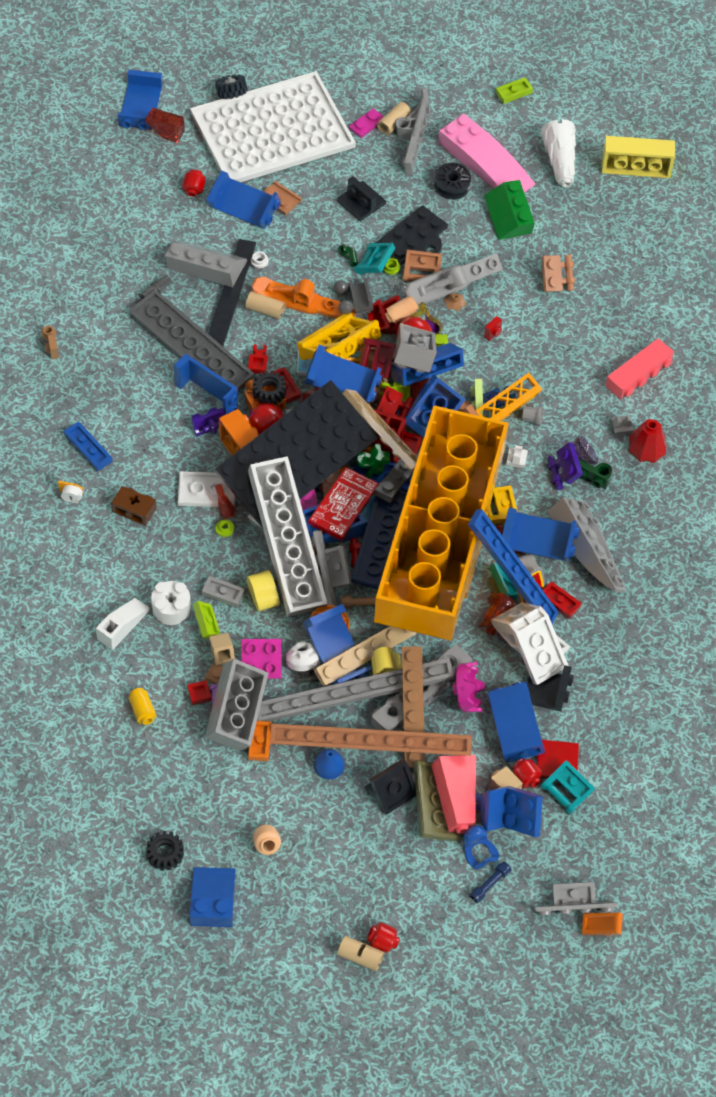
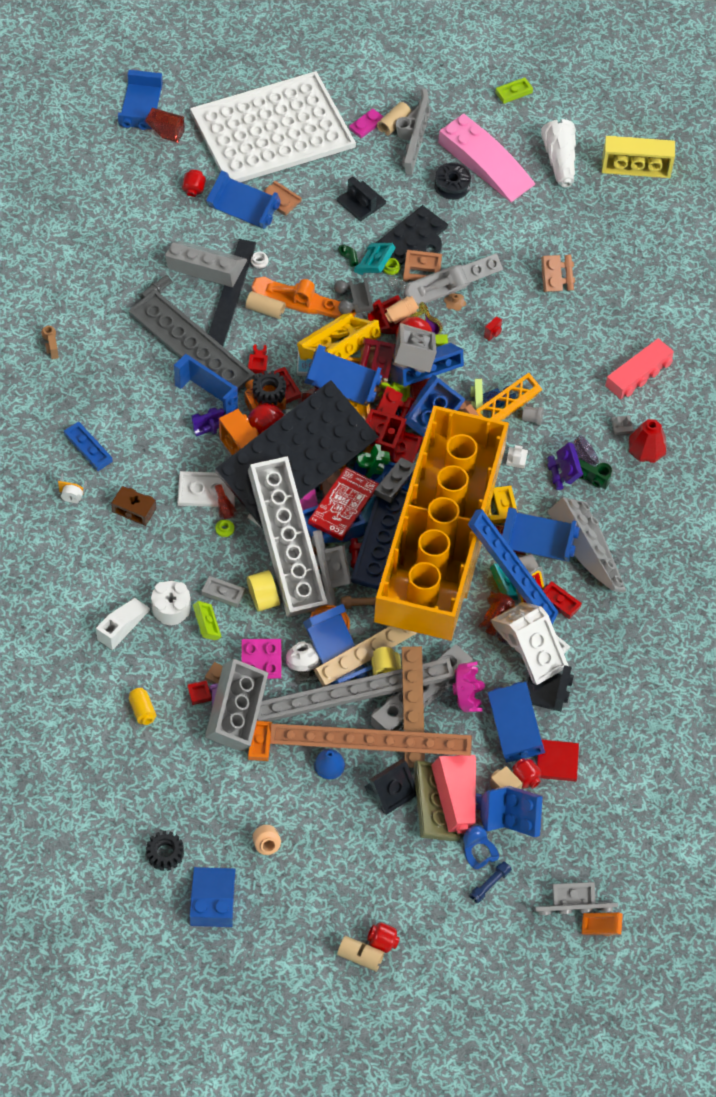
(221, 648): tan brick -> none
(231, 86): black wheel -> none
(379, 426): tan plate -> none
(509, 210): green slope -> none
(572, 782): teal plate -> none

